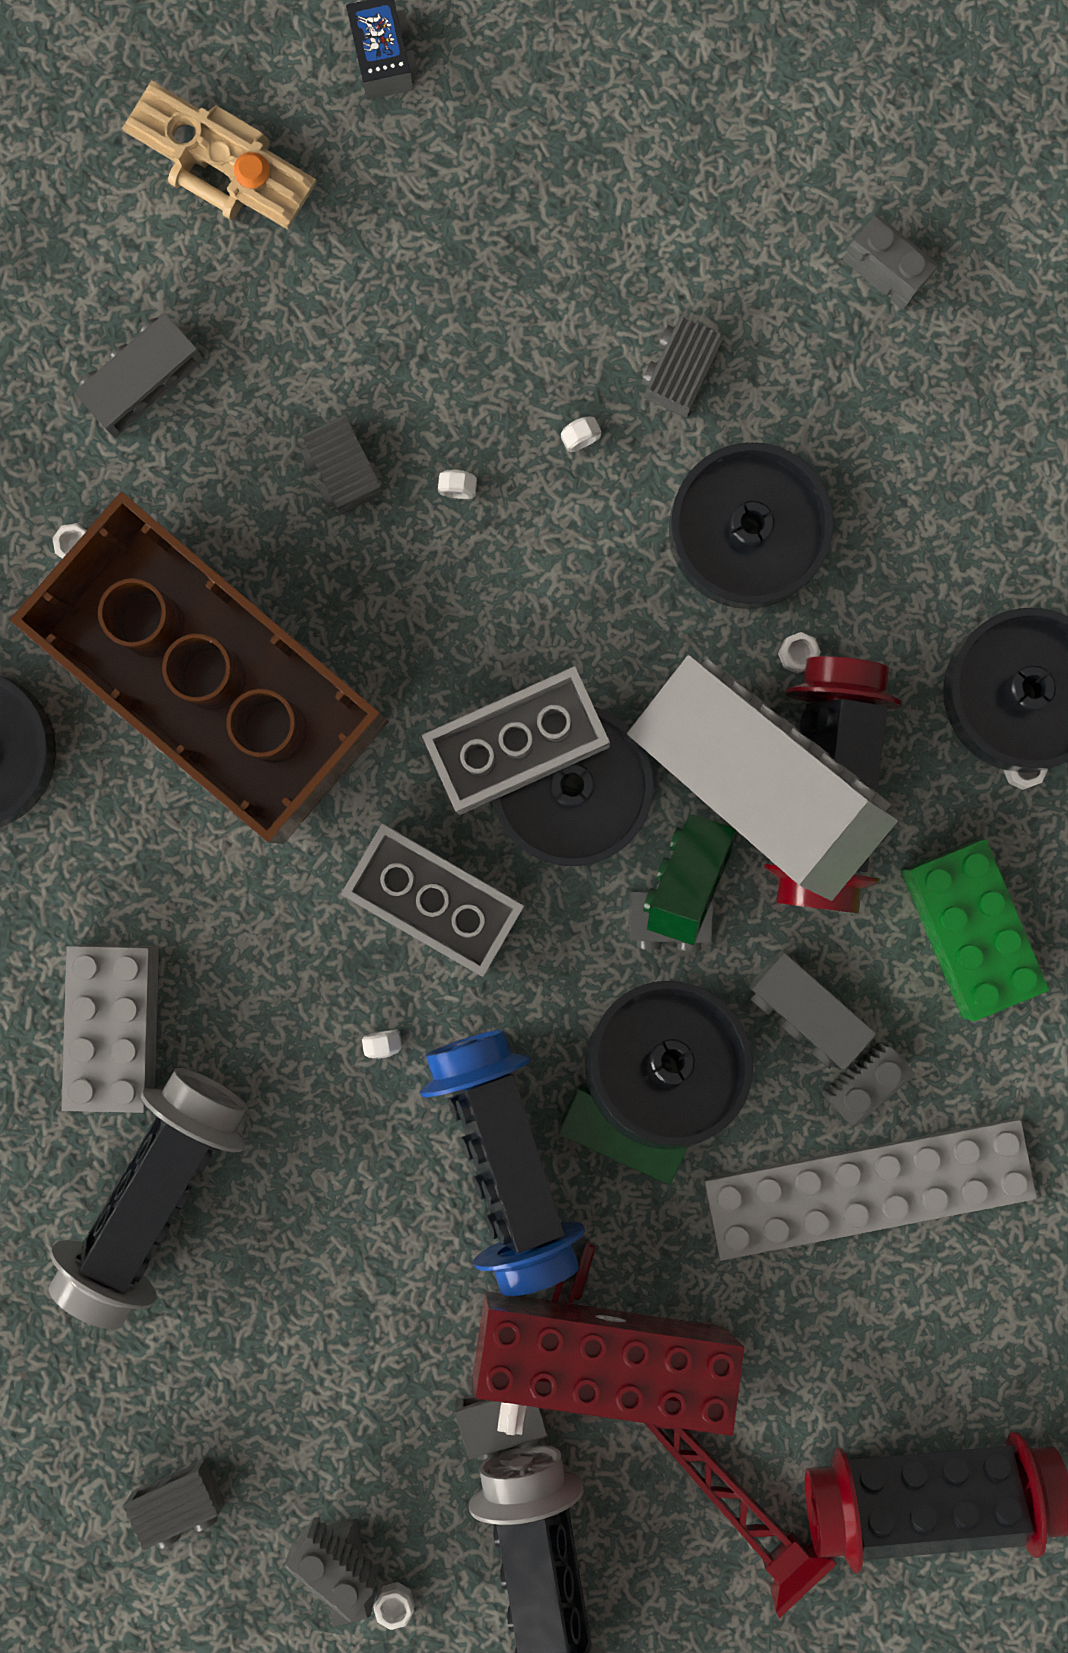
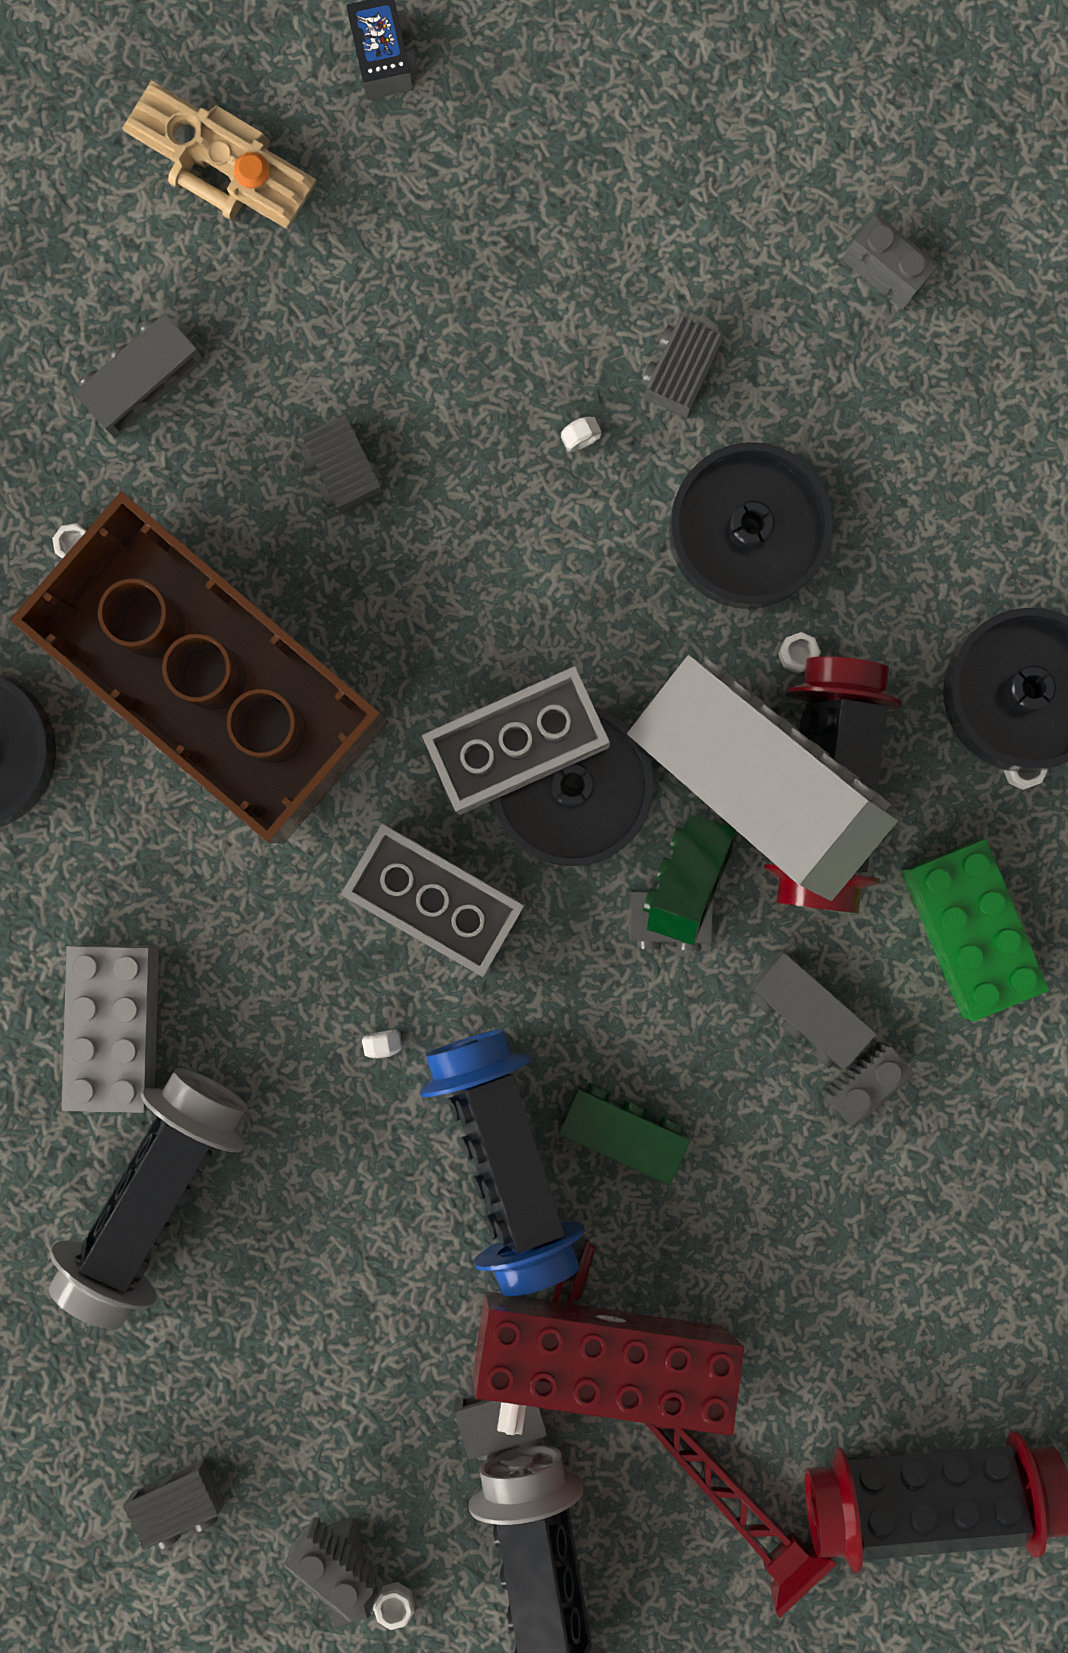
(457, 484): white tile -> none
(663, 1106): black piece -> none
(870, 1189): light grey plate -> none

